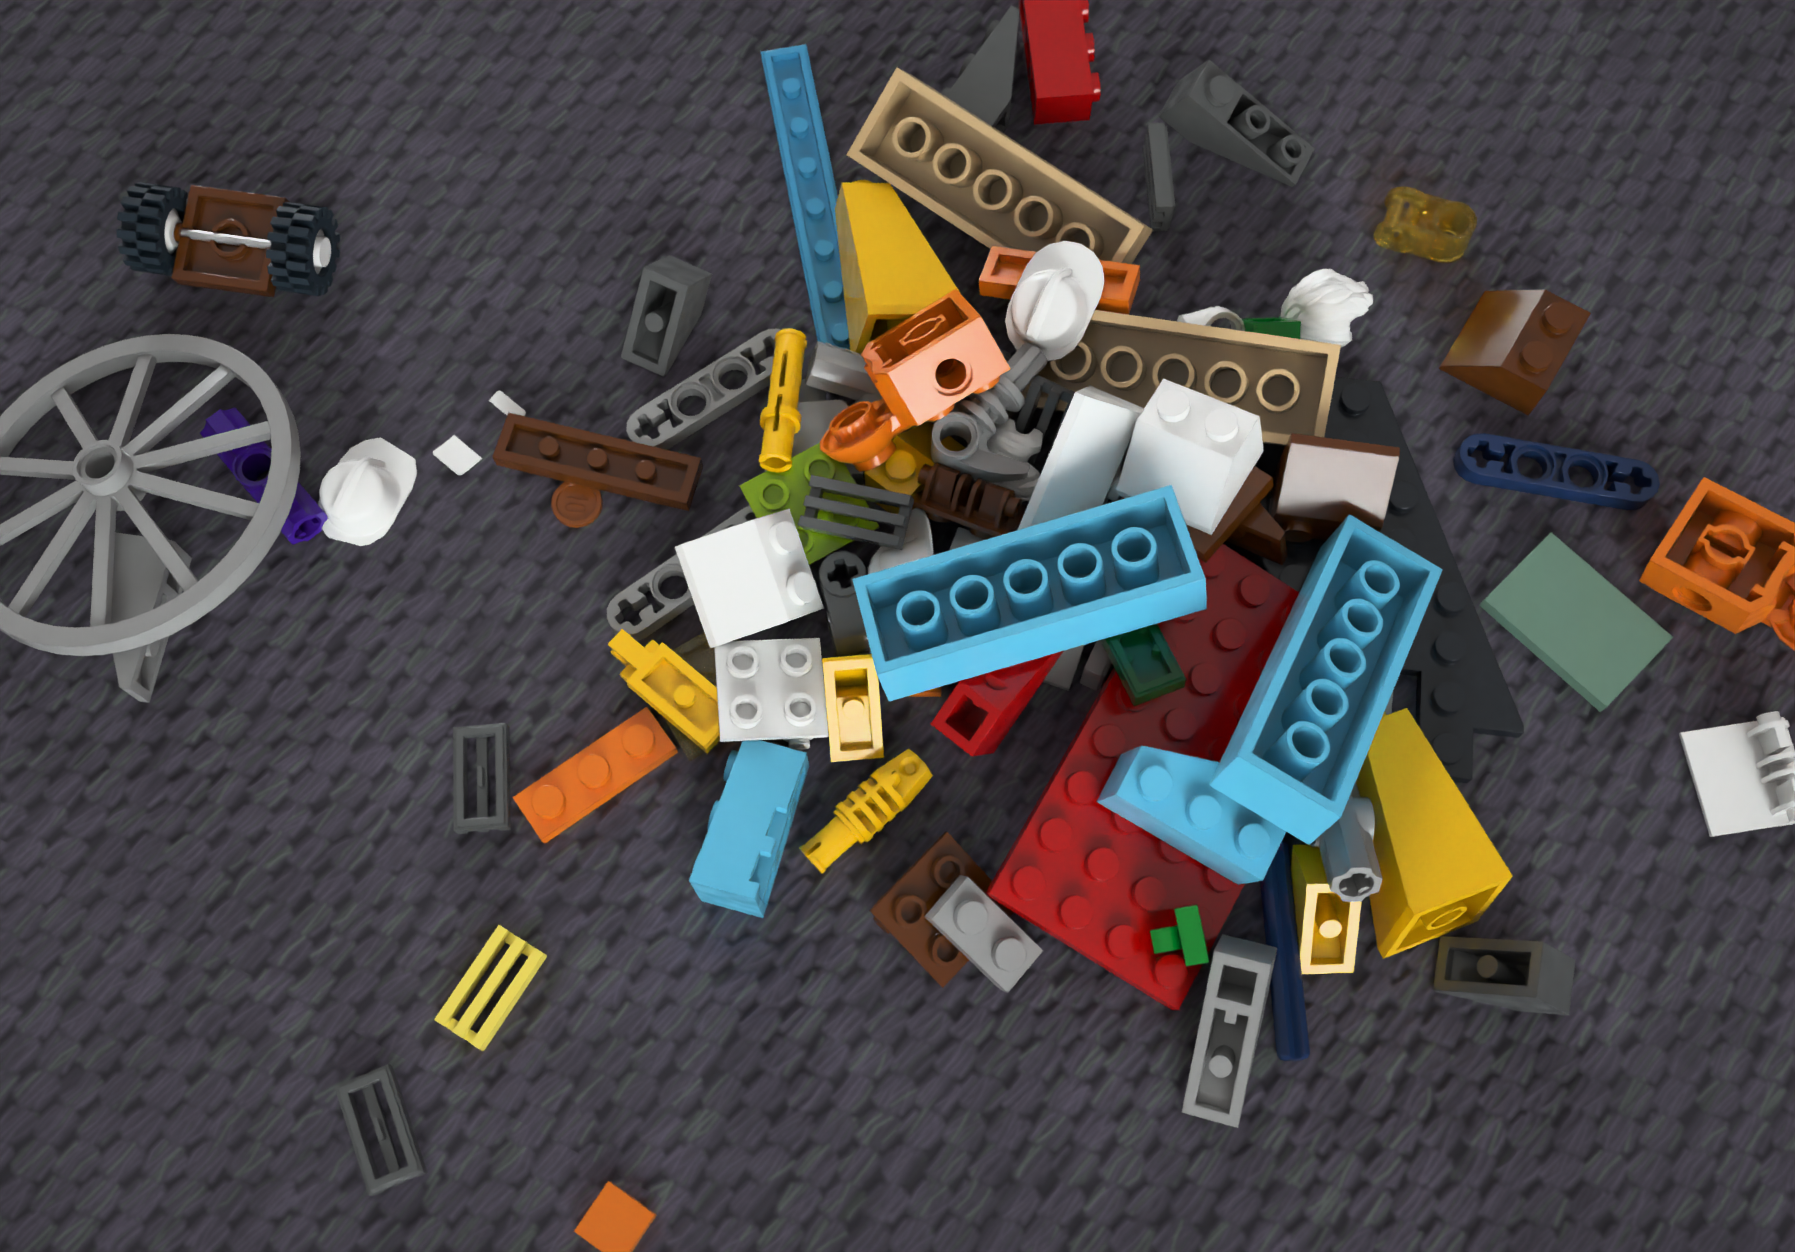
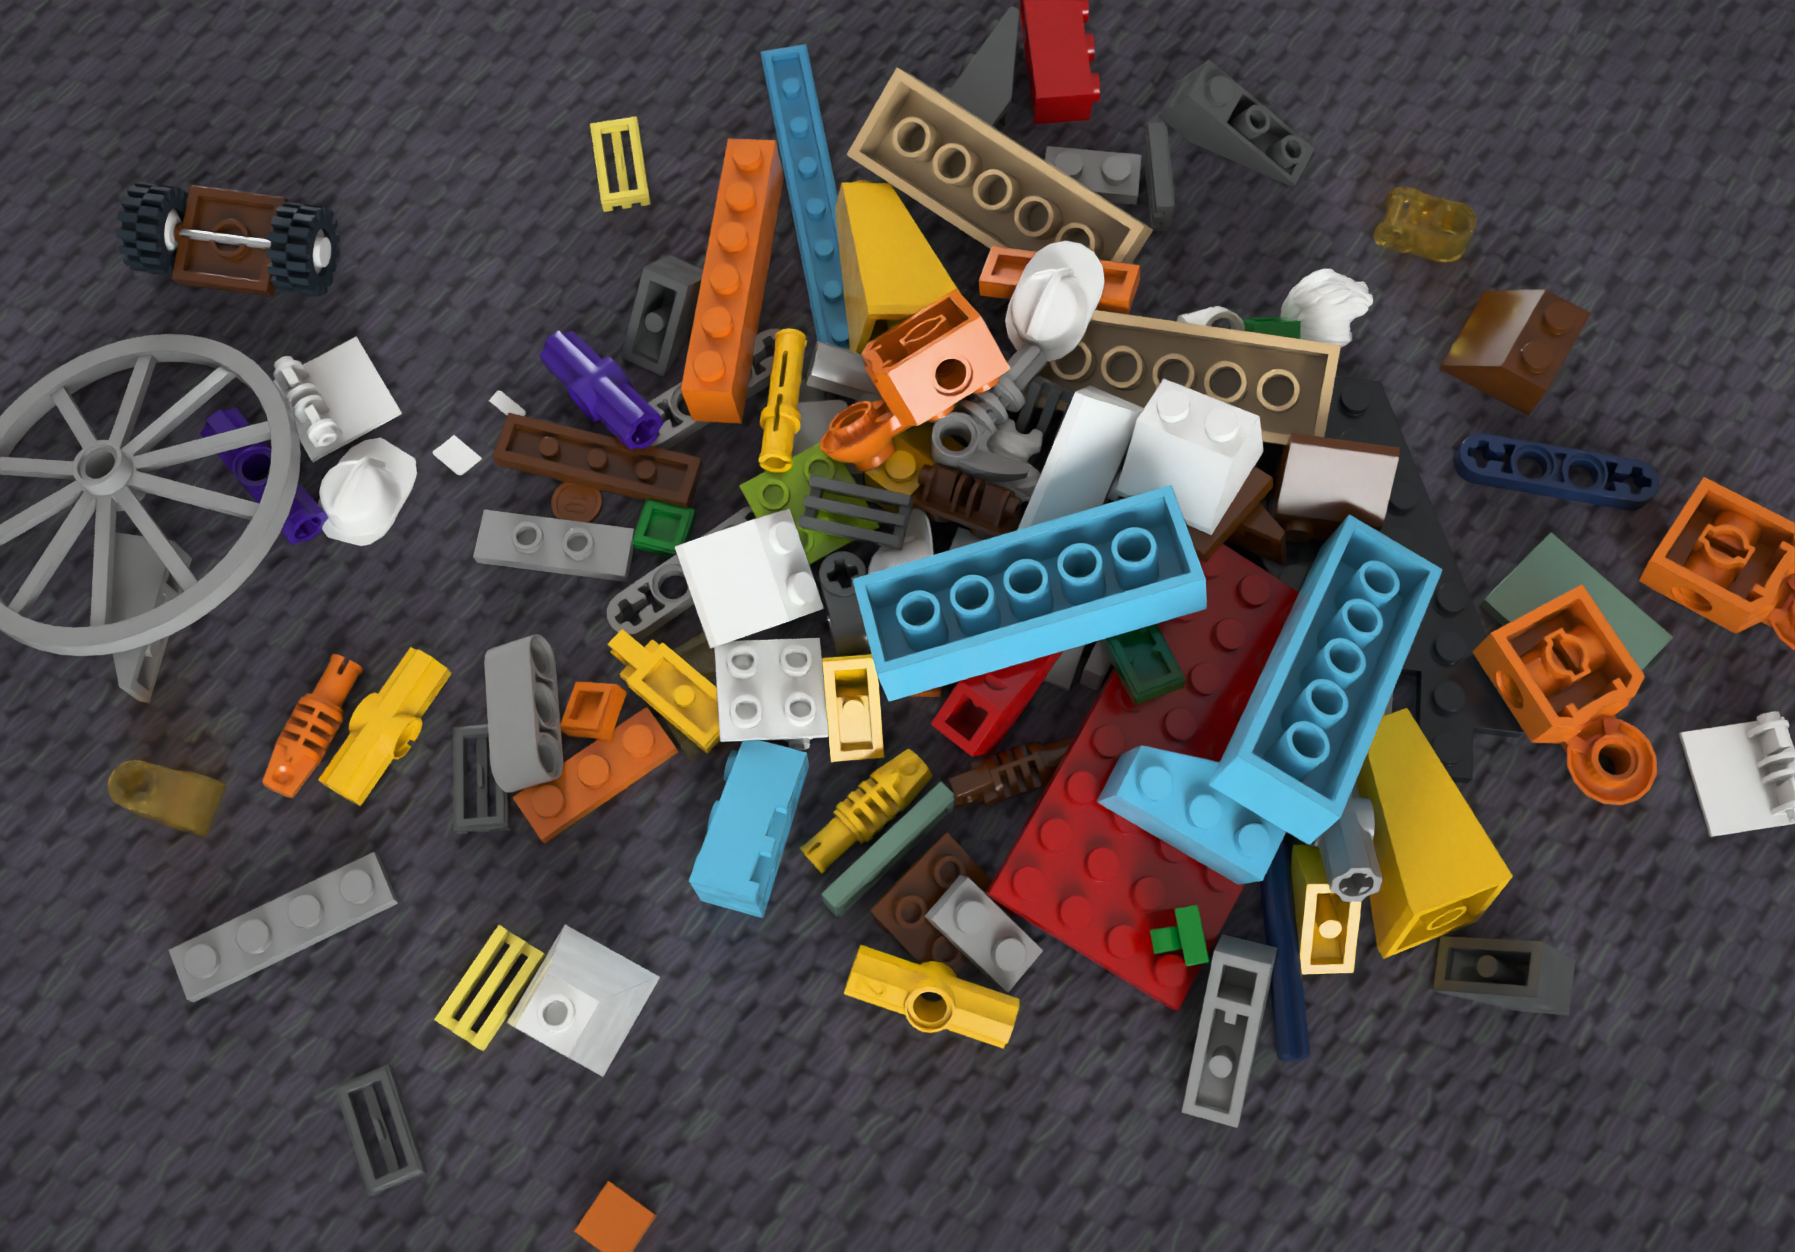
(172, 798): none -> clear yellow piece
(282, 927): none -> light grey plate
(310, 729): none -> orange hinge
(334, 397): none -> white hinge
(384, 726): none -> yellow piece
(523, 713): none -> light grey beam
(554, 545): none -> light grey plate
(583, 1000): none -> white slope
(593, 710): none -> orange tile
(601, 390): none -> dark purple piece
(625, 196): none -> light yellow tile
(663, 528): none -> green tile
(733, 282): none -> orange brick
(888, 850): none -> sand green tile
(964, 1006): none -> yellow piece
(1008, 773): none -> reddish brown hinge
(1106, 173): none -> light grey plate
(1565, 683): none -> orange brick

